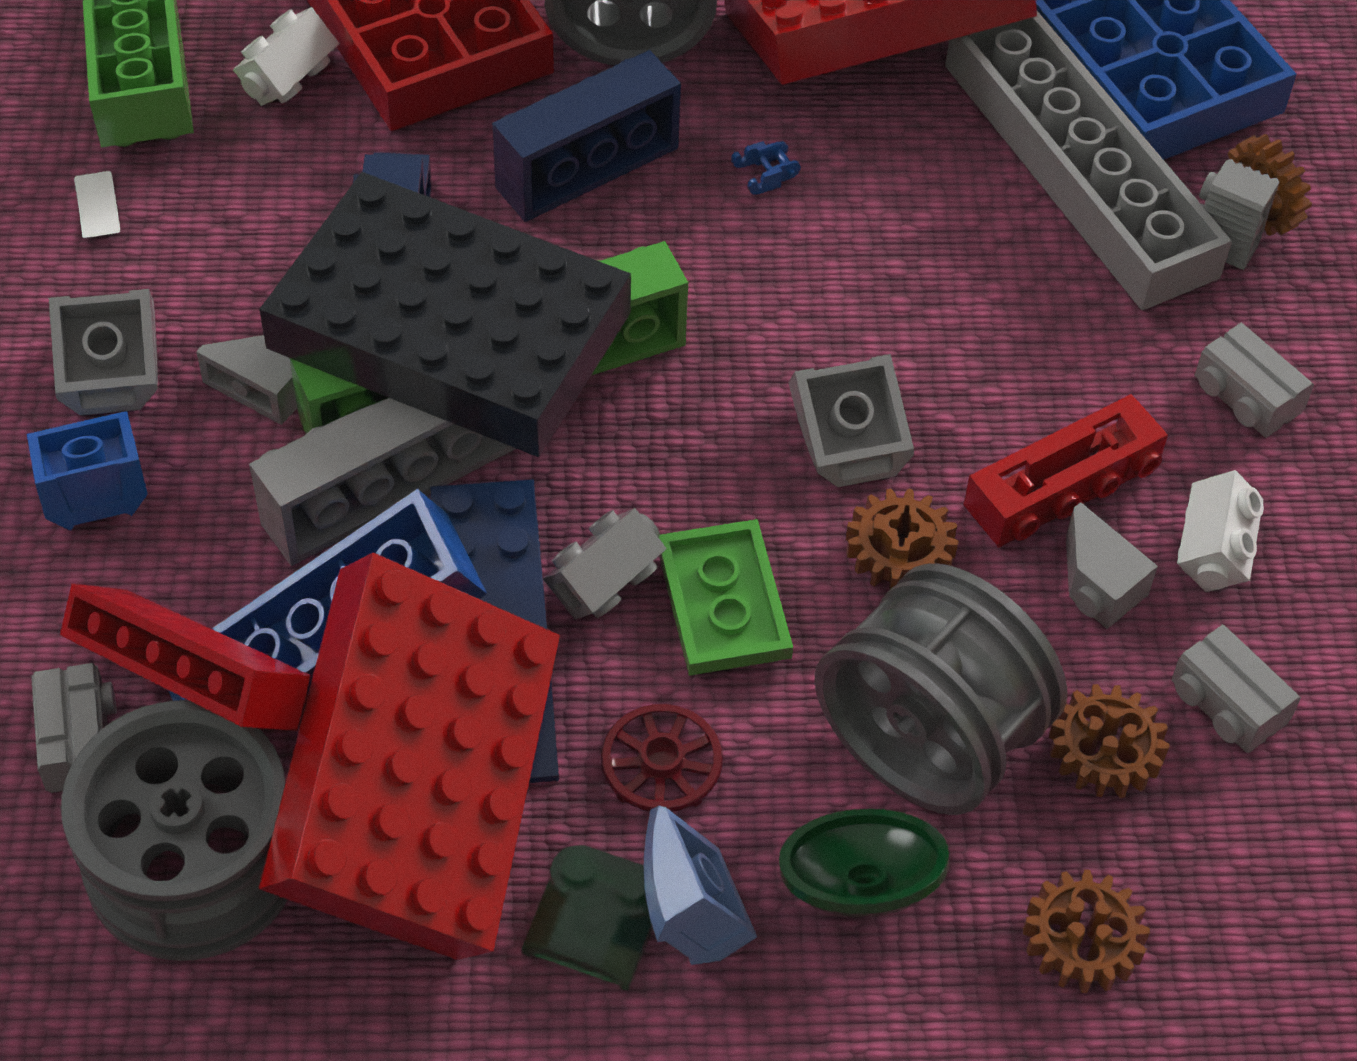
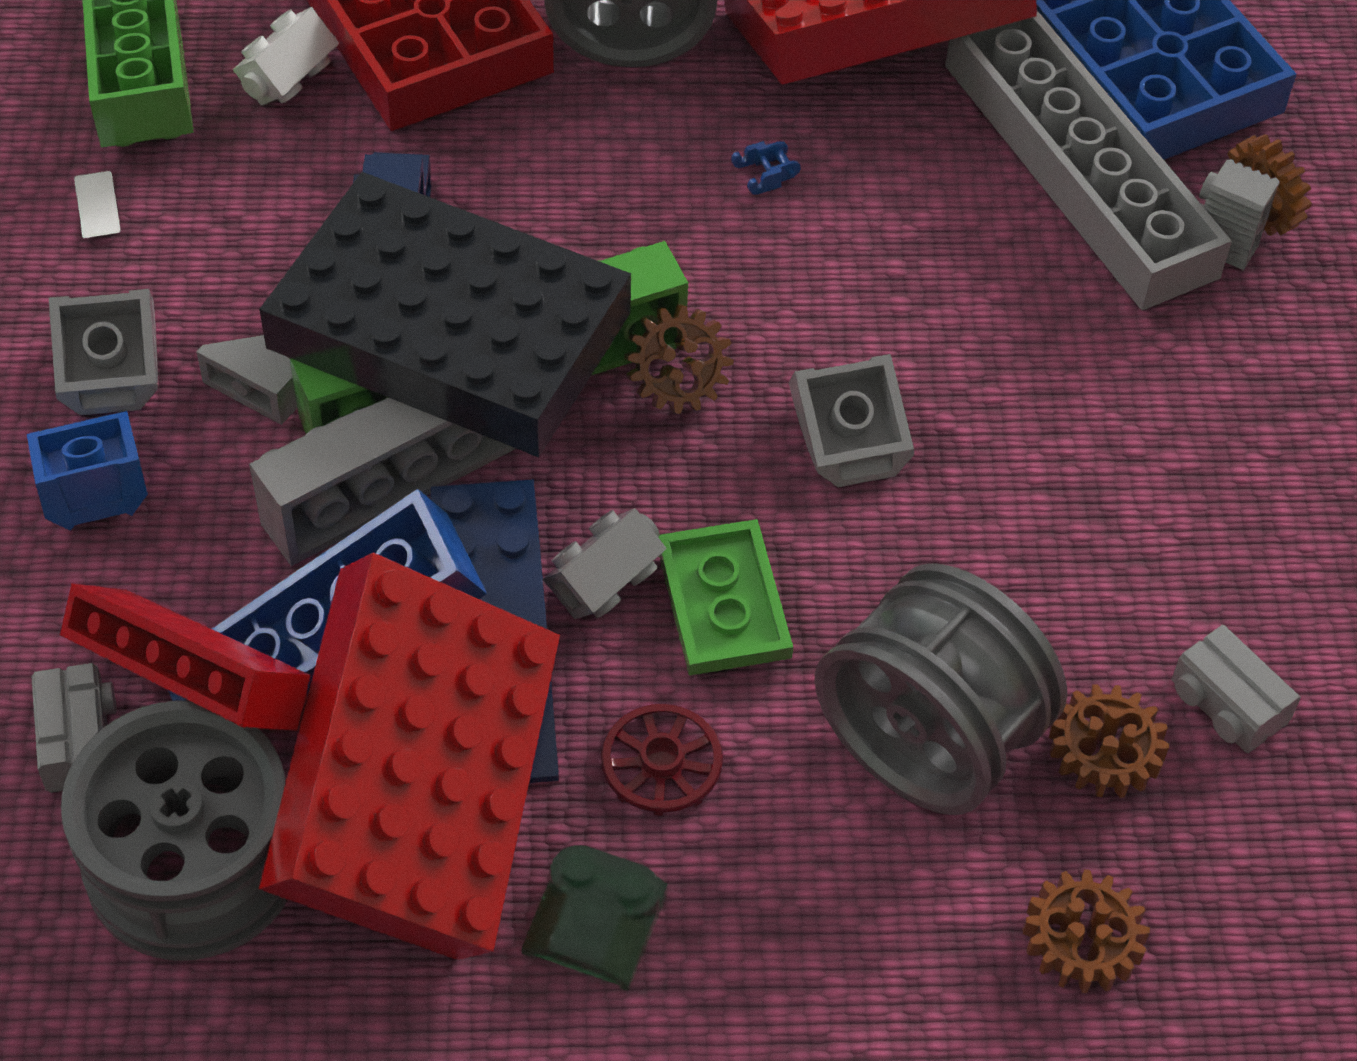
(586, 135): dark blue brick -> none
(667, 384): none -> dark orange gear
(691, 892): medium blue slope -> none
(864, 862): dark green dish -> none
(876, 534): dark orange gear -> none
(1065, 471): red brick -> none
(1104, 569): light grey slope -> none
(1220, 531): white brick -> none
(1253, 380): light grey brick -> none

